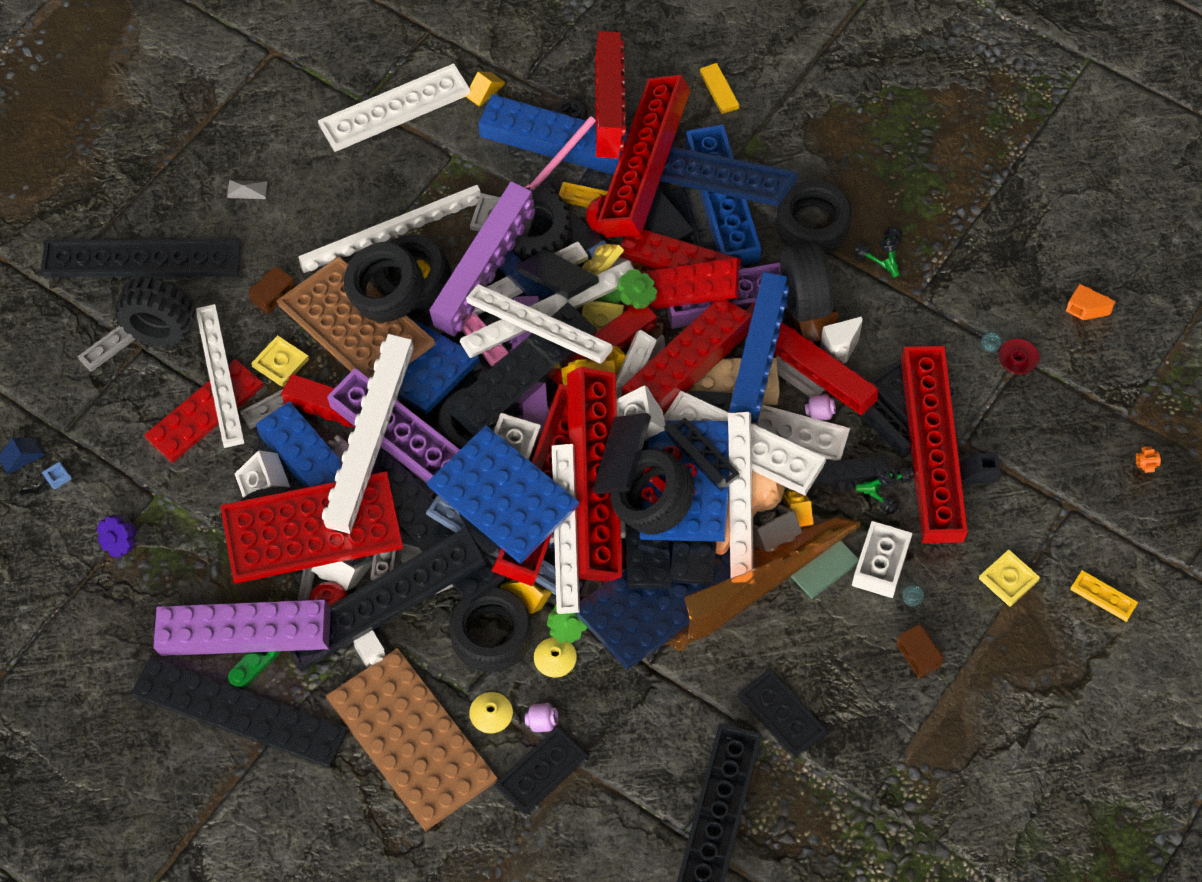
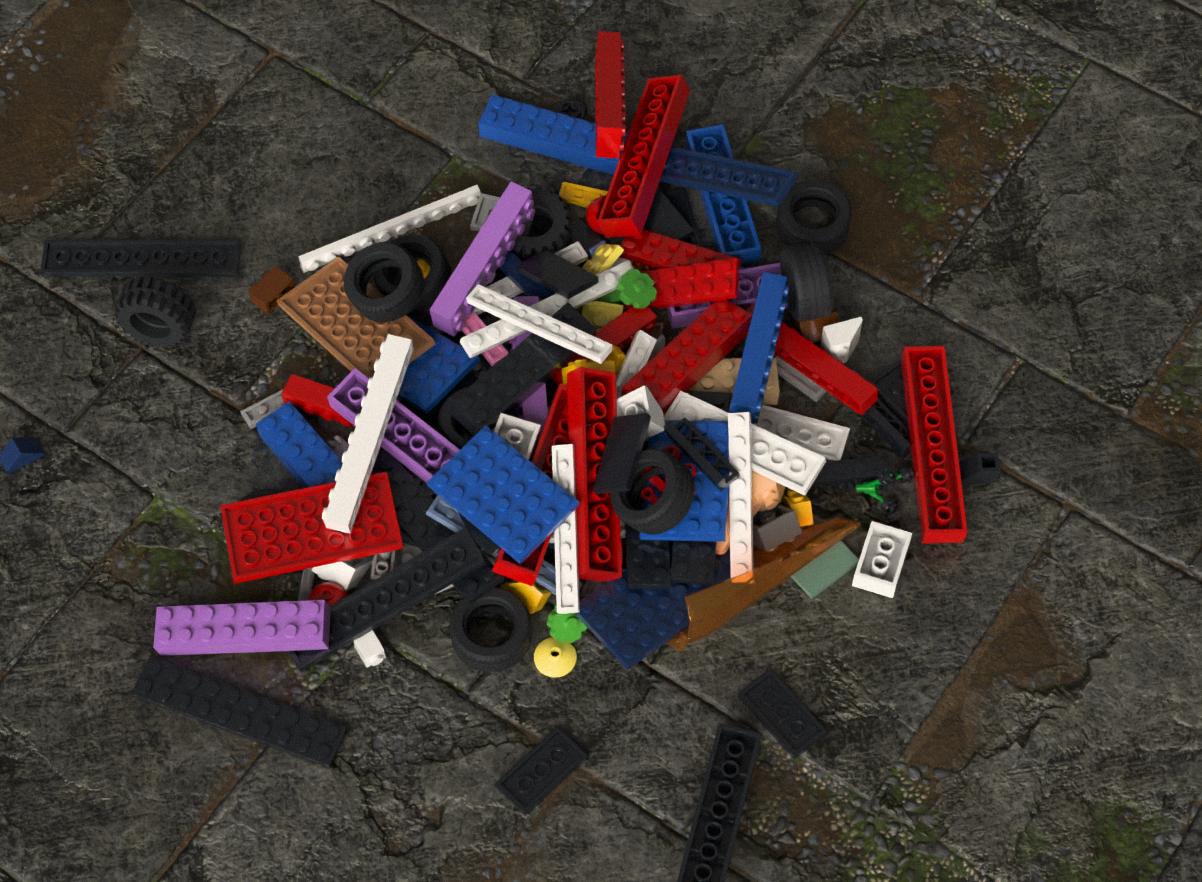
(56, 475): medium blue tile -> none
(105, 348): light grey tile -> none
(116, 535): dark purple plant -> none
(198, 414): red plate -> none
(219, 376): white plate -> none
(247, 189): light grey slope -> none
(250, 668): green plate -> none
(260, 472): white slope -> none
(280, 361): light yellow plate -> none
(394, 107): white plate -> none
(411, 739): medium nougat plate -> none
(484, 86): yellow slope -> none
(491, 721): light yellow dish -> none
(541, 717): lavender head -> none
(562, 153): bright pink bar -> none
(719, 88): yellow tile -> none
(821, 407): lavender head -> none
(889, 244): black plant -> none
(912, 595): clear light blue plate -> none
(920, 651): reddish brown brick -> none
(990, 342): clear light blue plate -> none
(1009, 578): light yellow plate -> none
(1021, 350): dark red dish -> none
(1089, 304): orange slope -> none
(1104, 595): yellow plate -> none
(1148, 459): orange gear -> none

